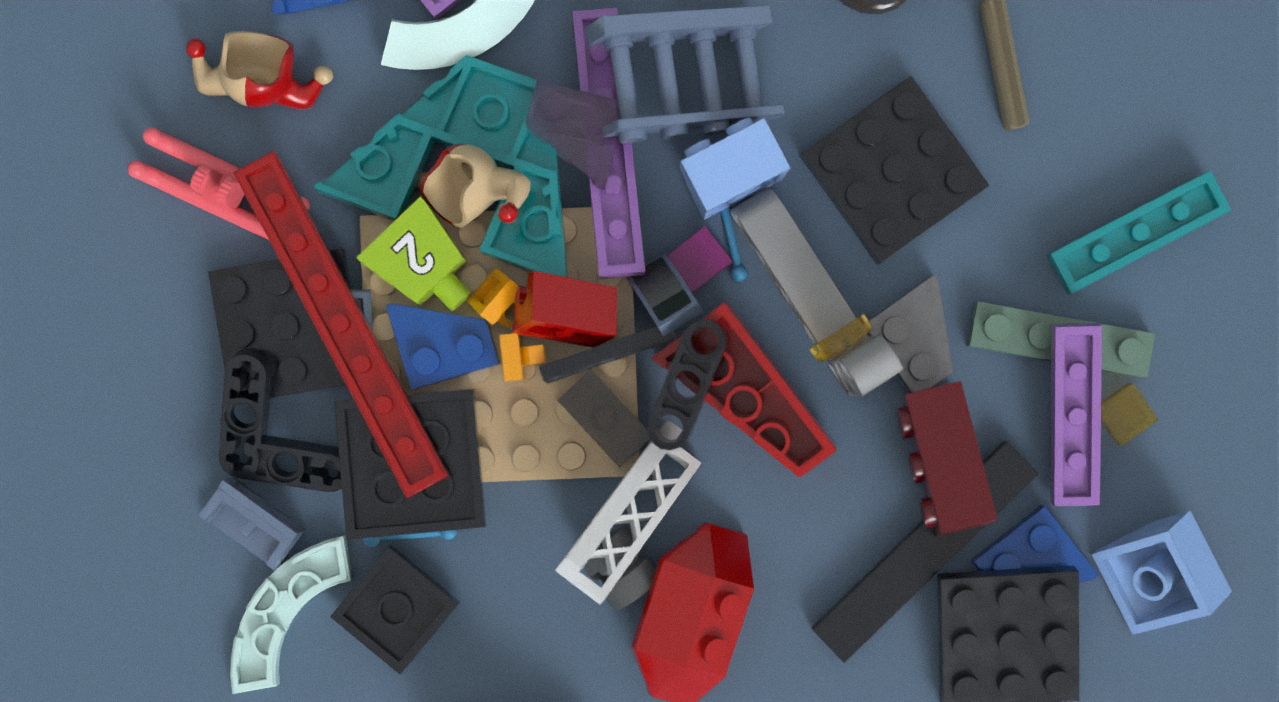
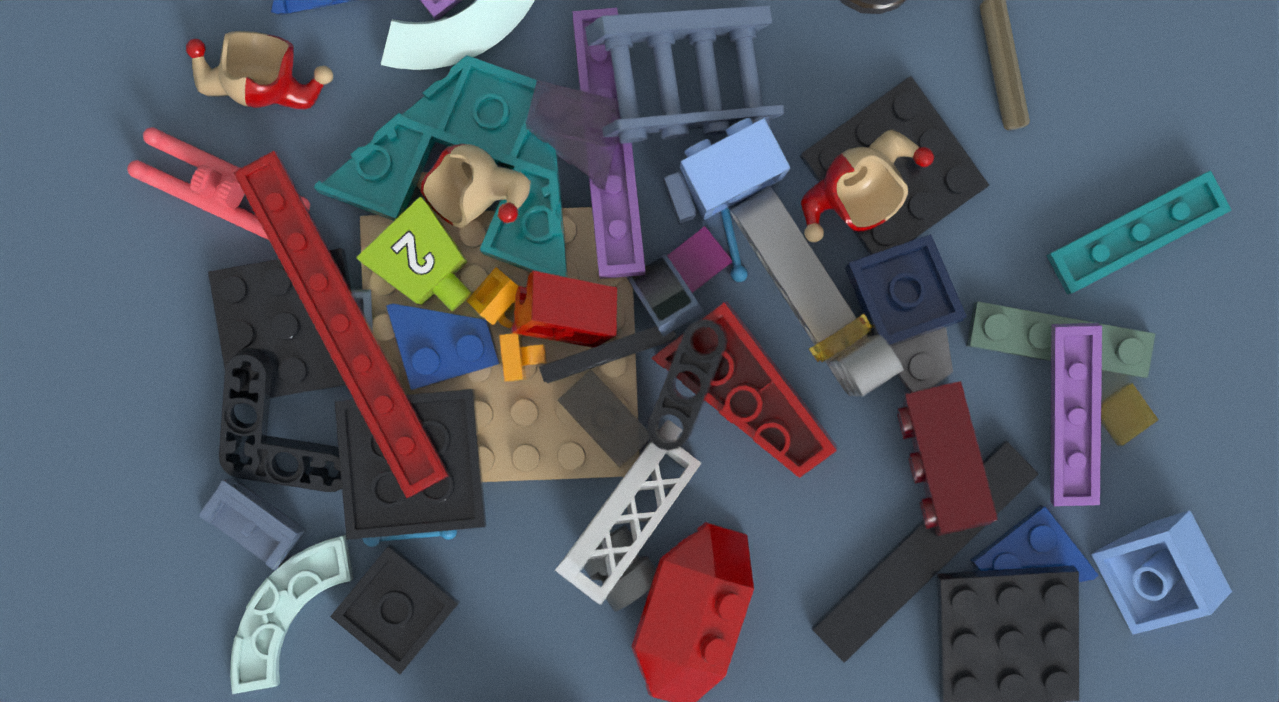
(679, 197): none -> sand blue tile
(863, 185): none -> tan piece
(906, 291): none -> dark blue hinge

